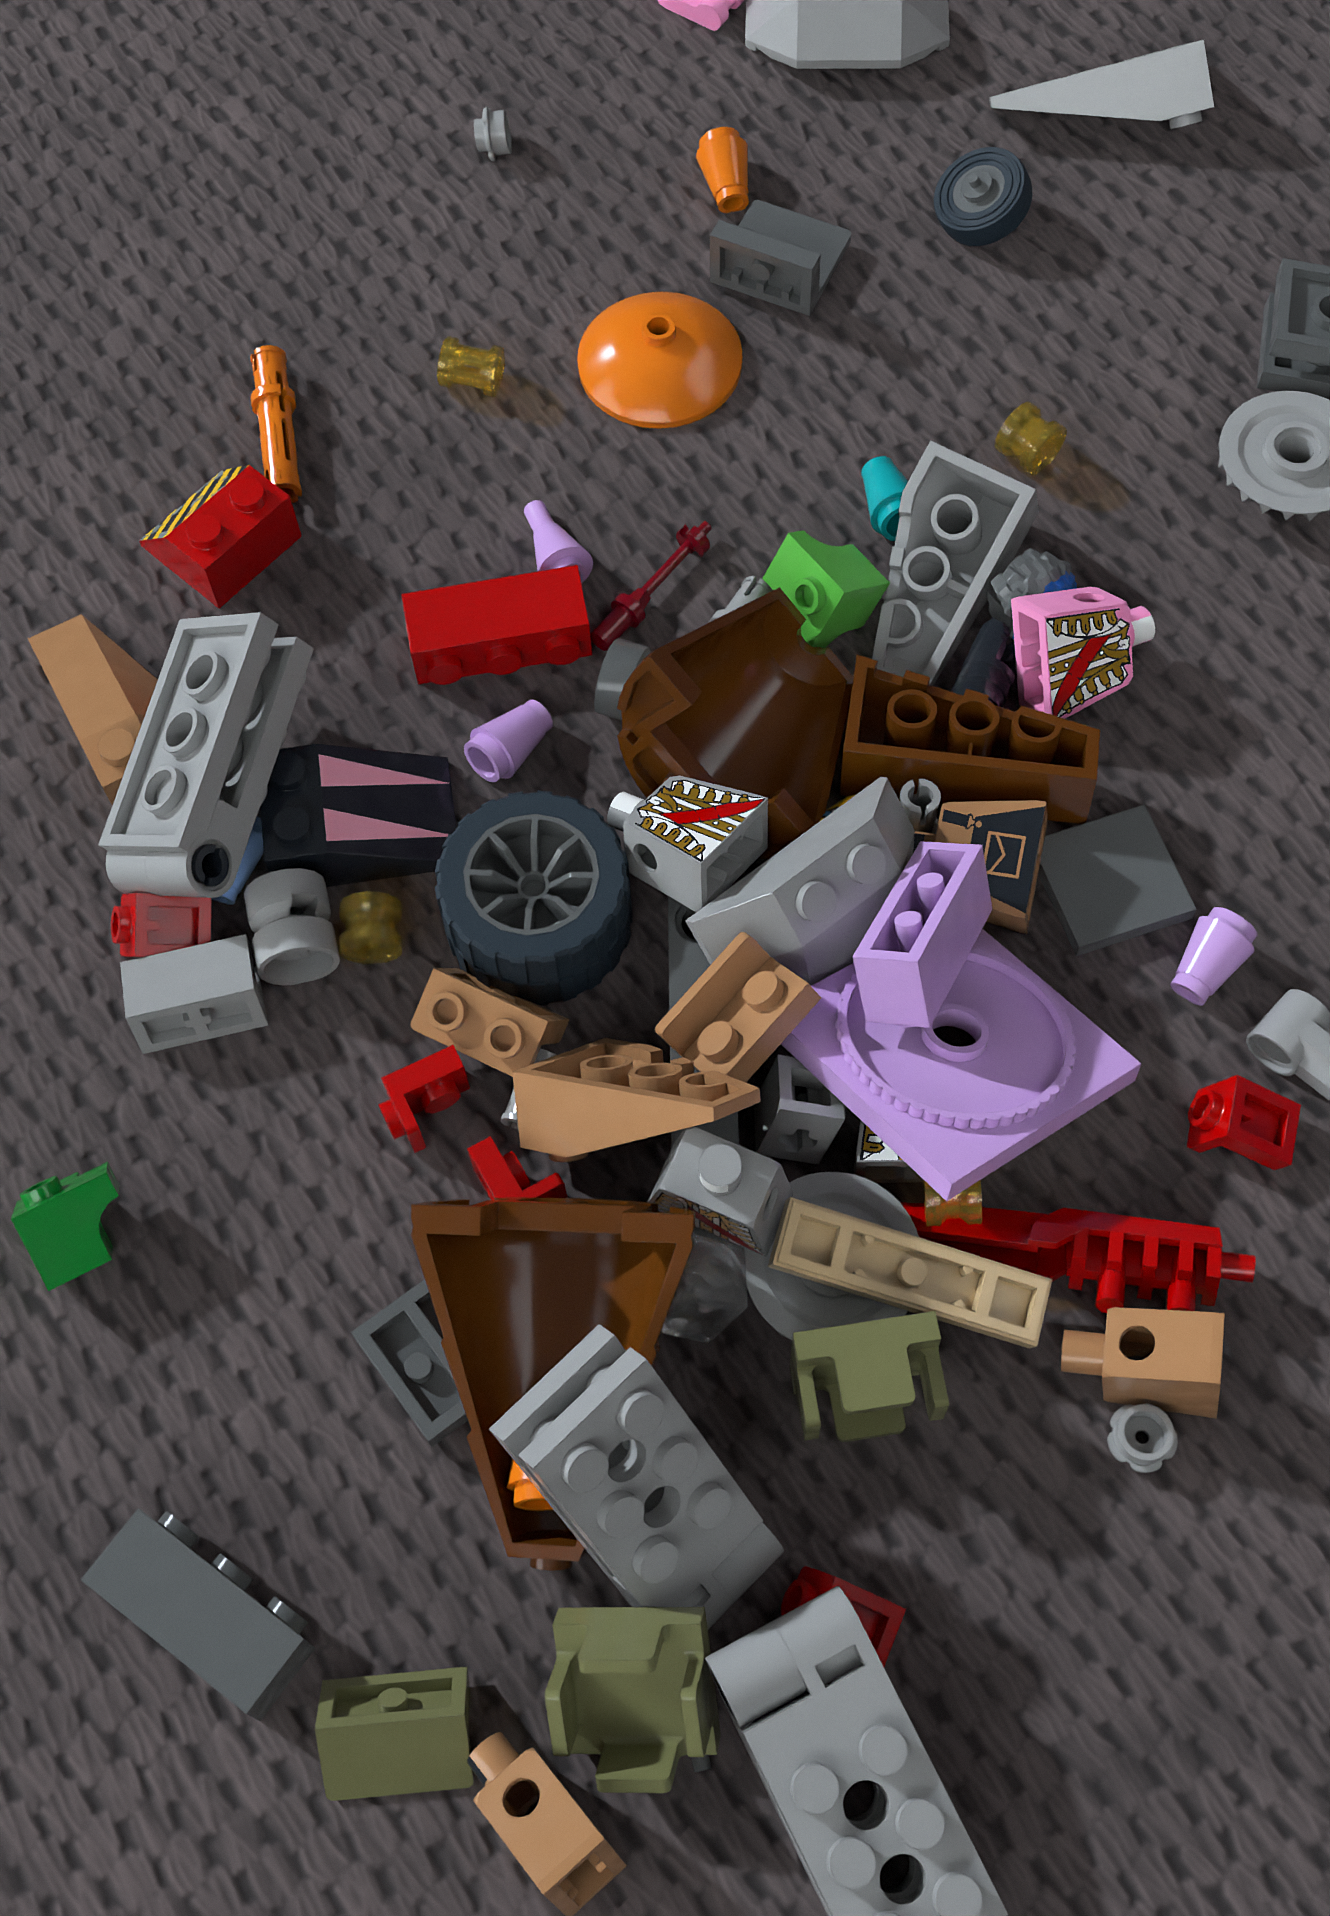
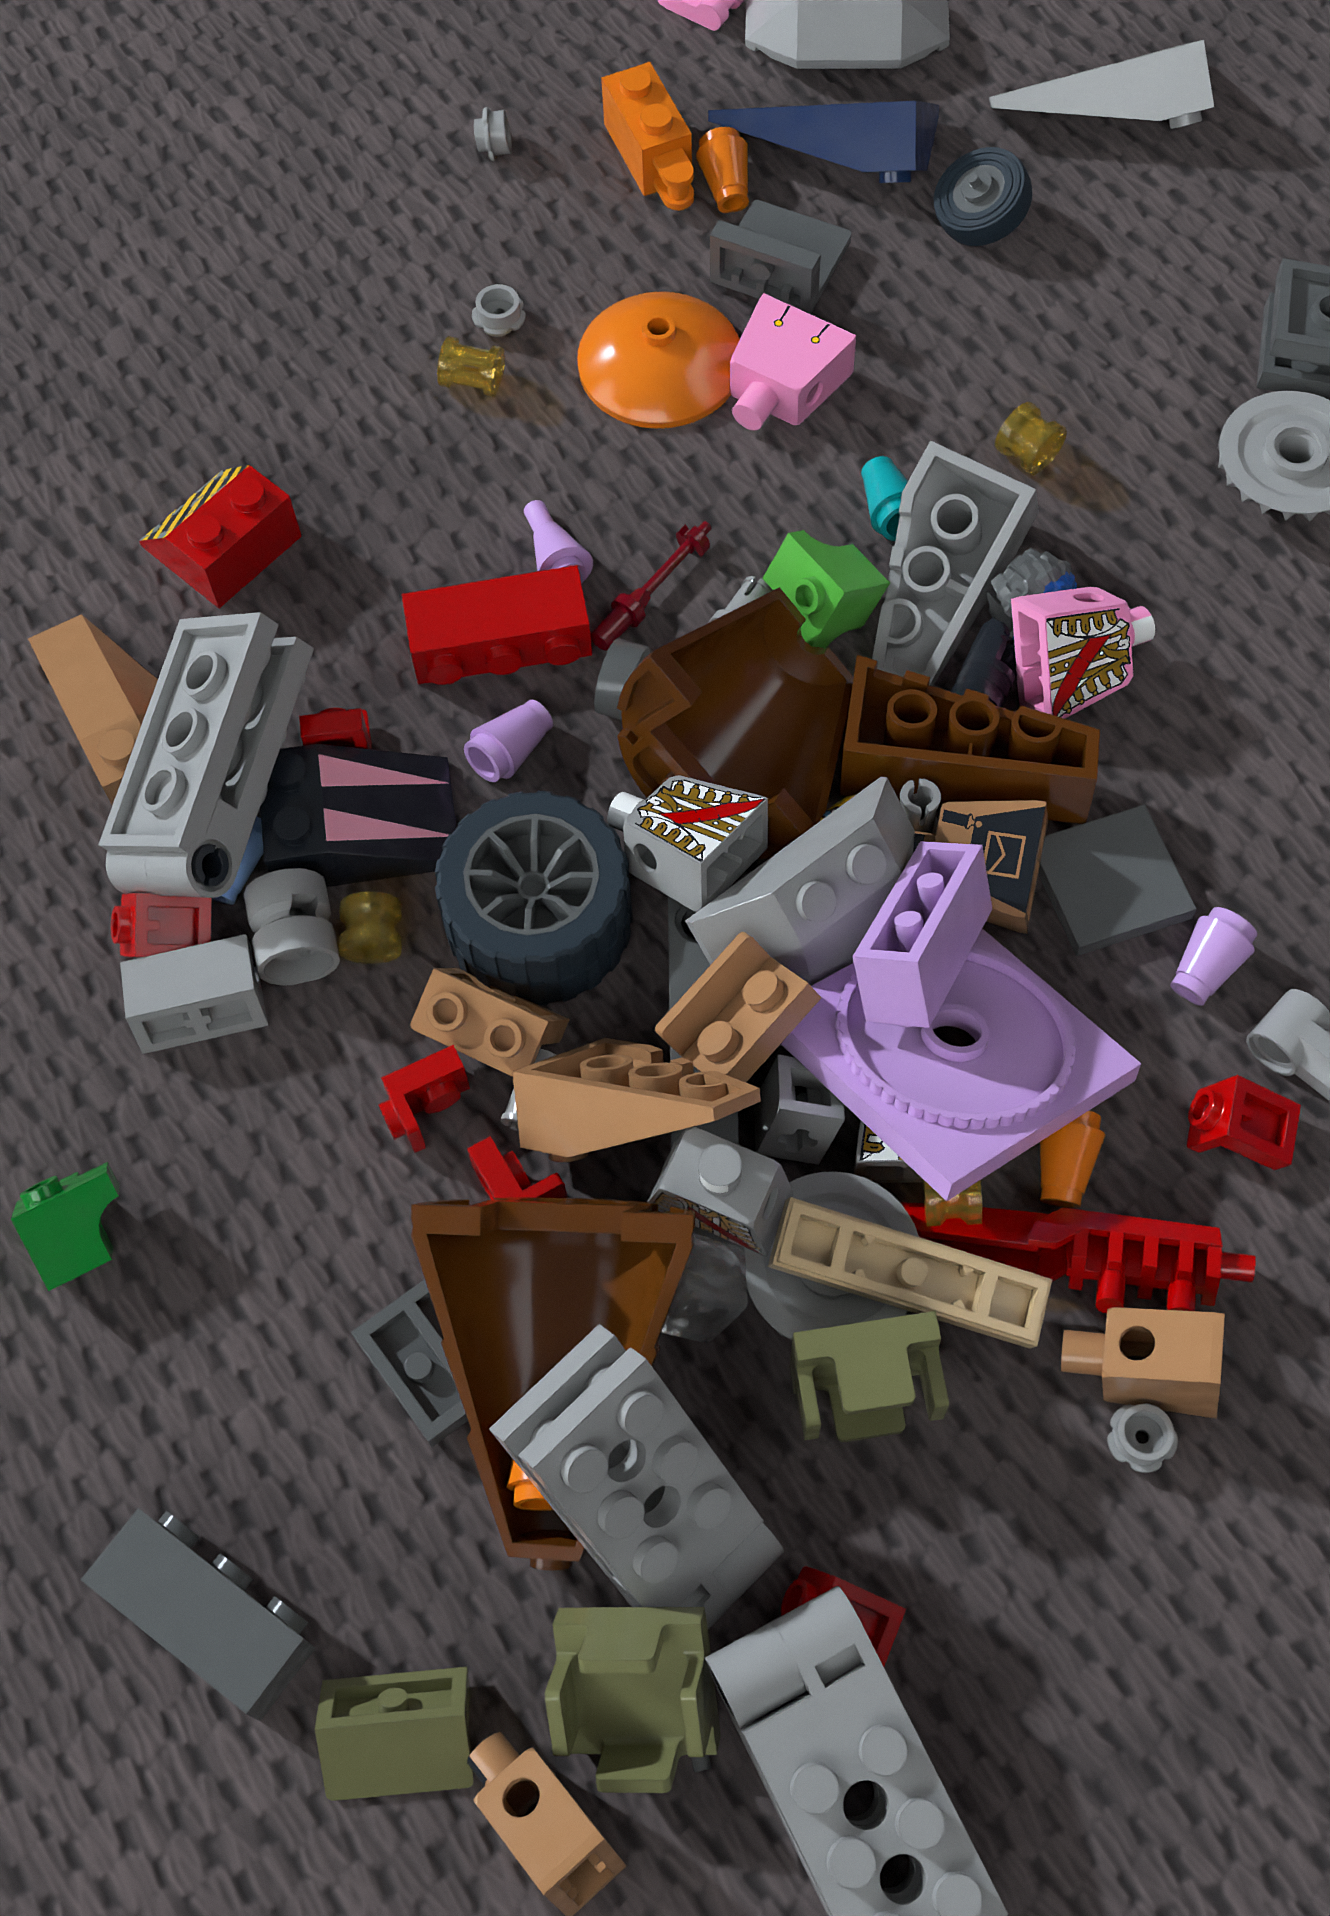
(274, 404): orange pin -> none
(337, 728): none -> red bracket
(498, 310): none -> light grey plate
(650, 134): none -> orange brick
(787, 364): none -> bright pink torso
(861, 136): none -> dark blue wedge
(1069, 1159): none -> orange cone

